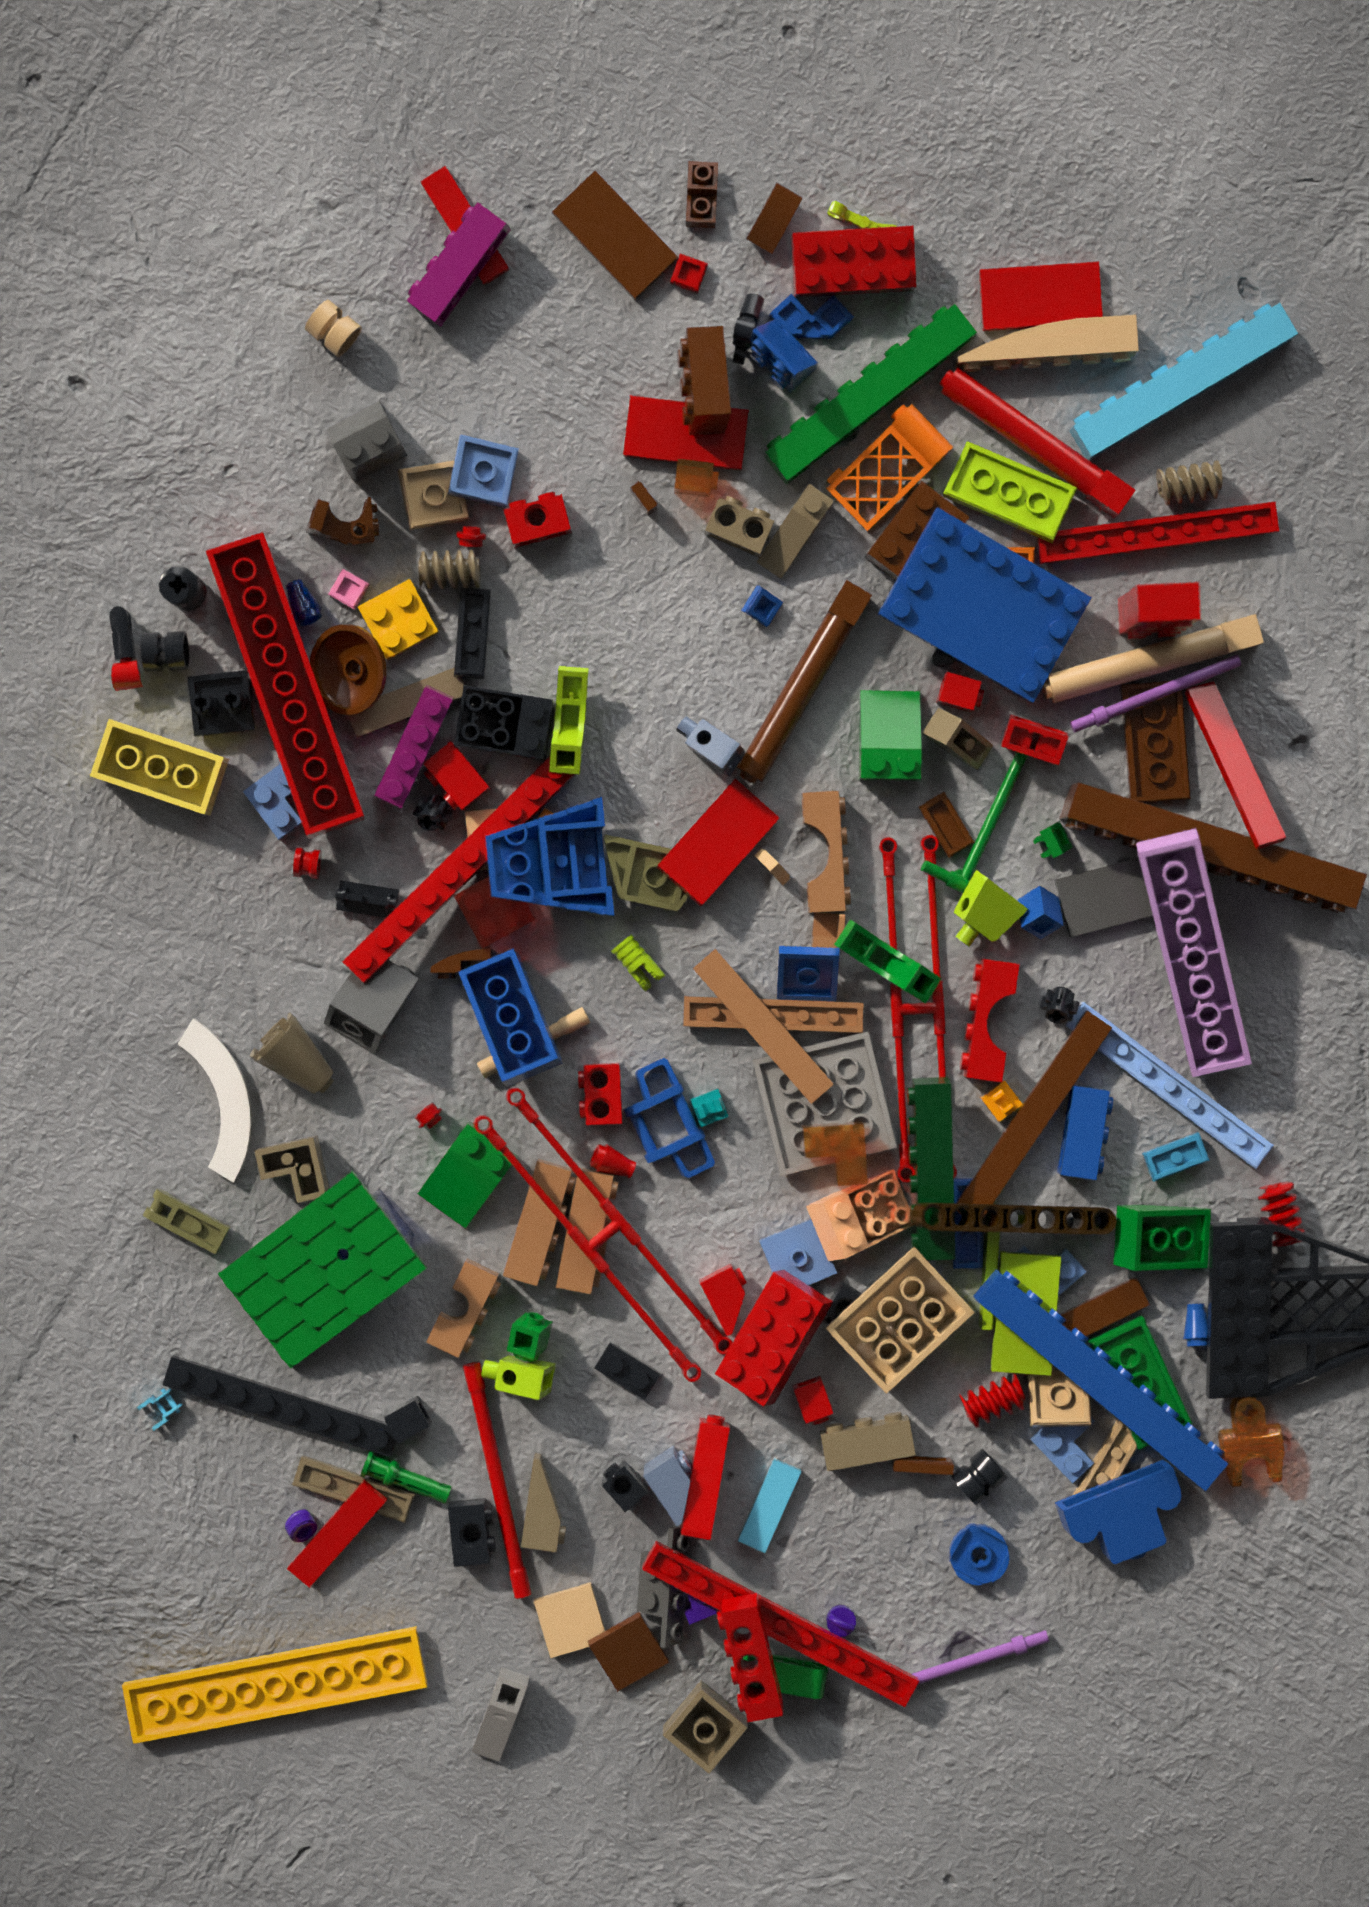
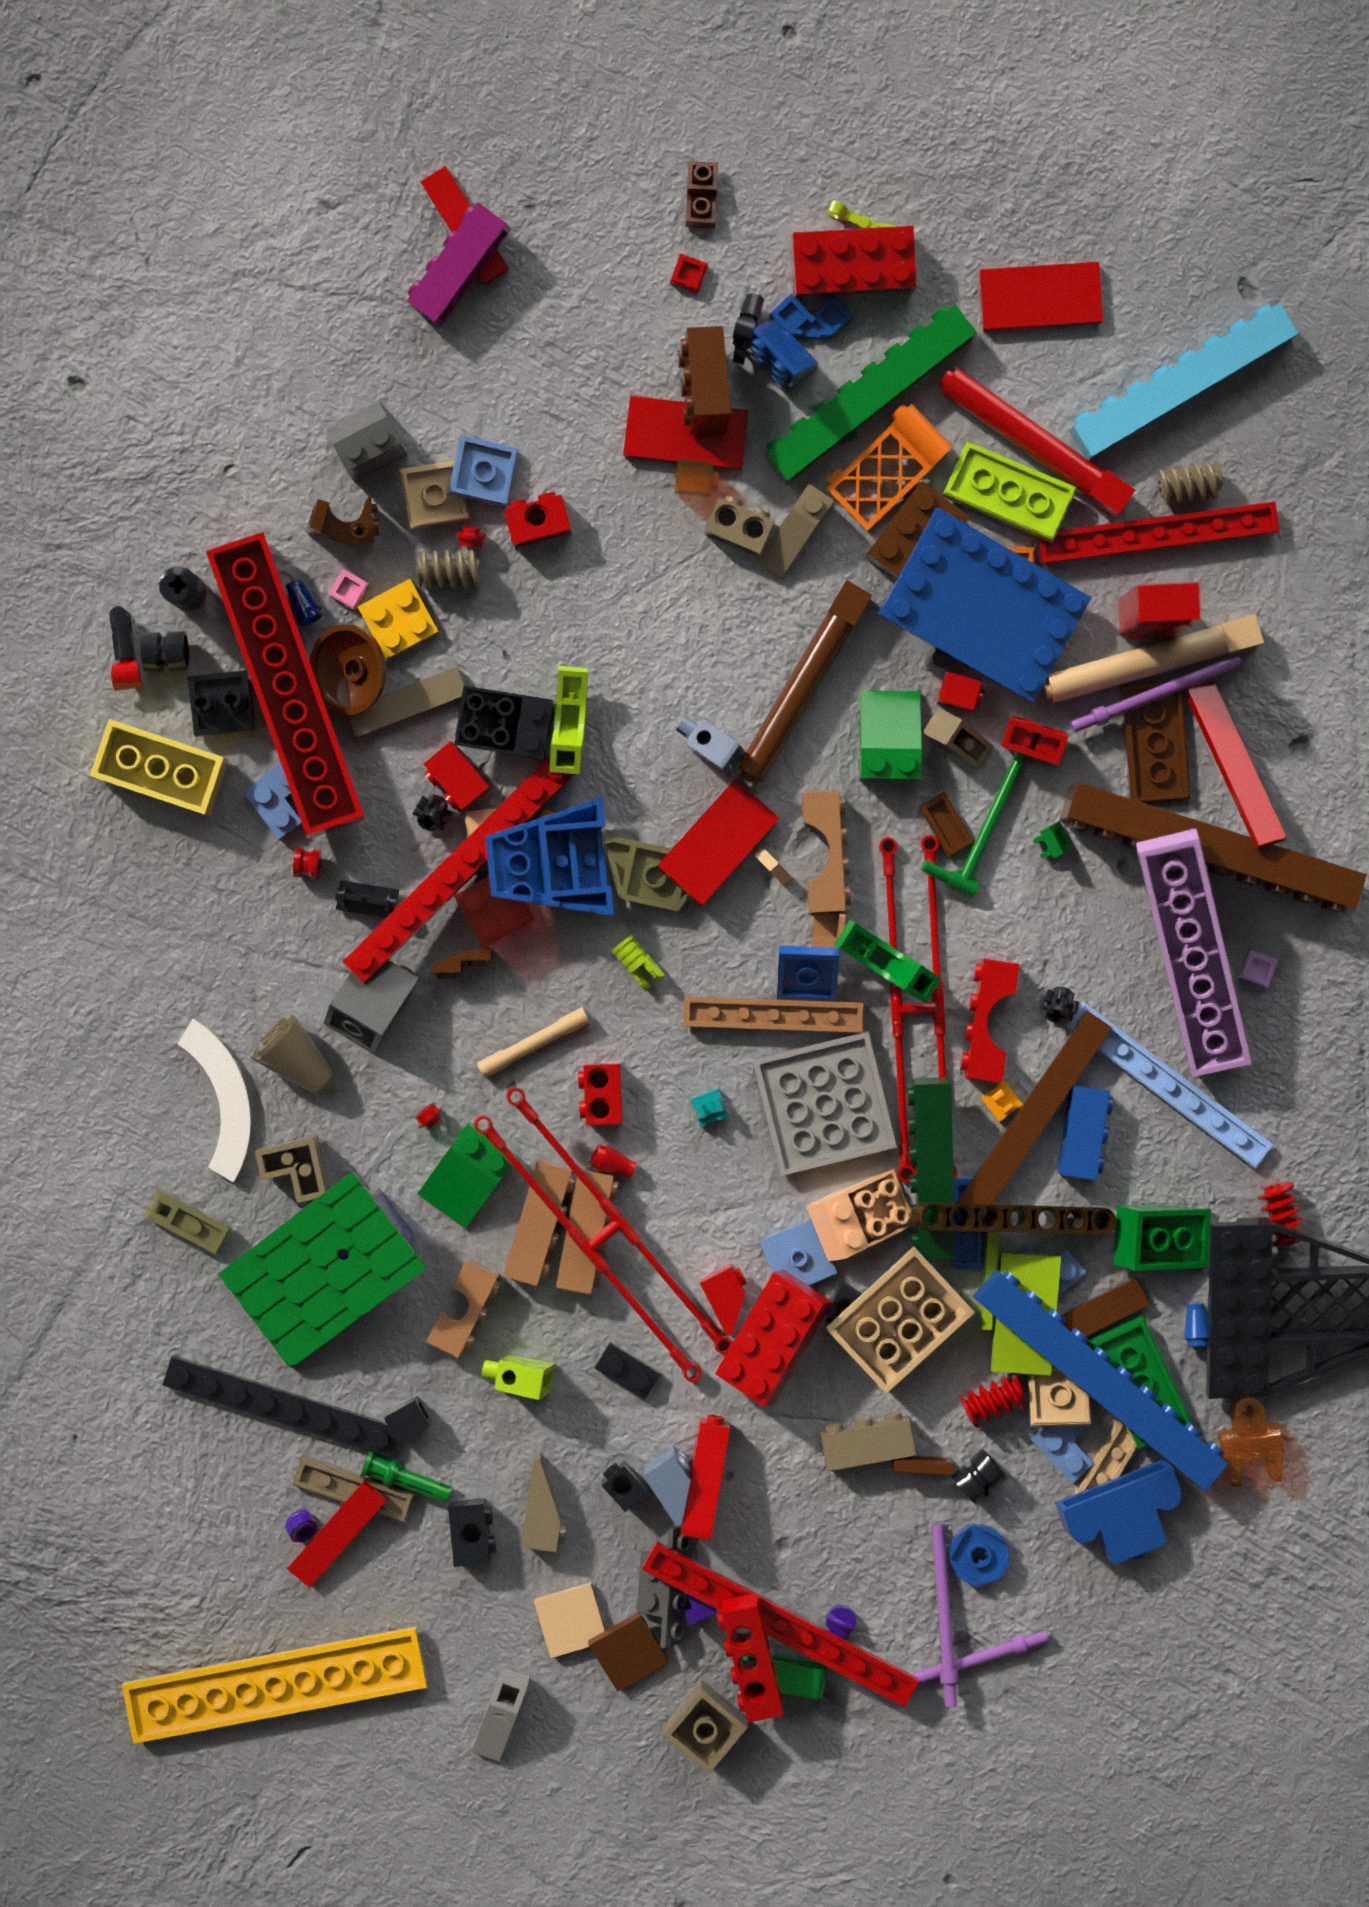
(169, 1399): medium azure piece -> none
(336, 330): tan wheel -> none
(413, 746): magenta brick -> none
(472, 633): black tile -> none
(510, 1017): blue brick -> none
(517, 1570): red piece -> none
(529, 1336): green brick -> none
(615, 235): reddish brown tile -> none
(644, 498): reddish brown tile -> none
(694, 1133): blue bar -> none
(762, 606): blue tile -> none
(763, 1026): medium nougat tile -> none
(769, 1505): medium azure tile -> none
(774, 218): reddish brown slope -> none
(813, 1400): red brick -> none
(845, 1143): clear orange brick -> none
(948, 1674): none -> medium lavender bar
(986, 910): lime torso -> none
(1043, 912): blue panel -> none
(1058, 343): tan slope -> none
(1103, 897): dark grey tile -> none
(1175, 1156): dark azure plate -> none
(1258, 968): none -> lavender tile

